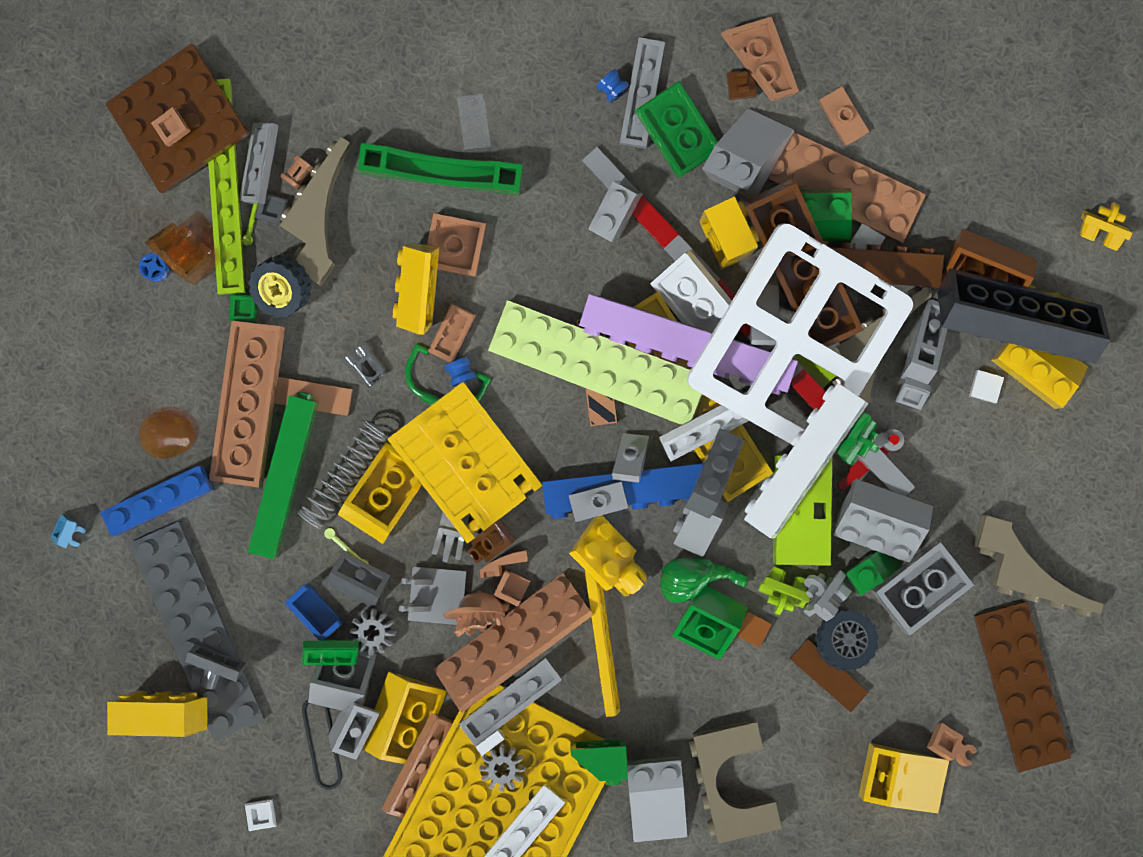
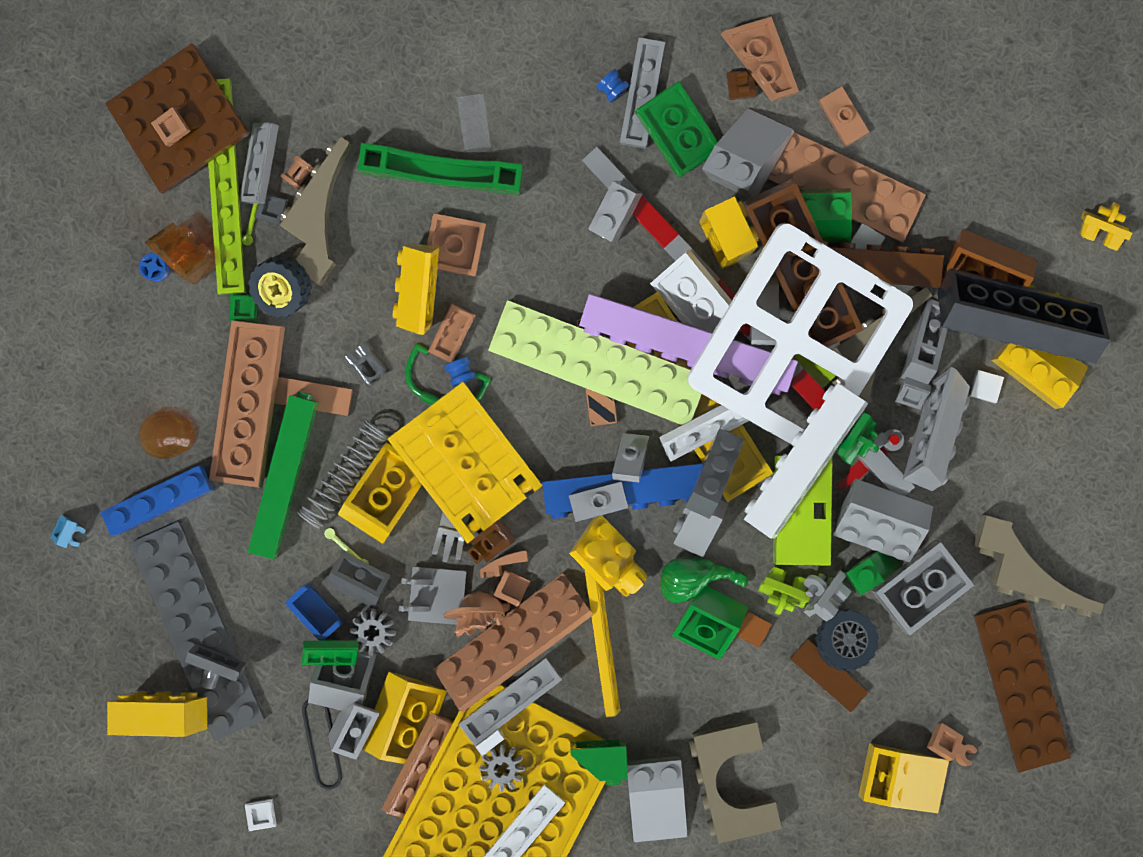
(937, 431): none -> light grey slope

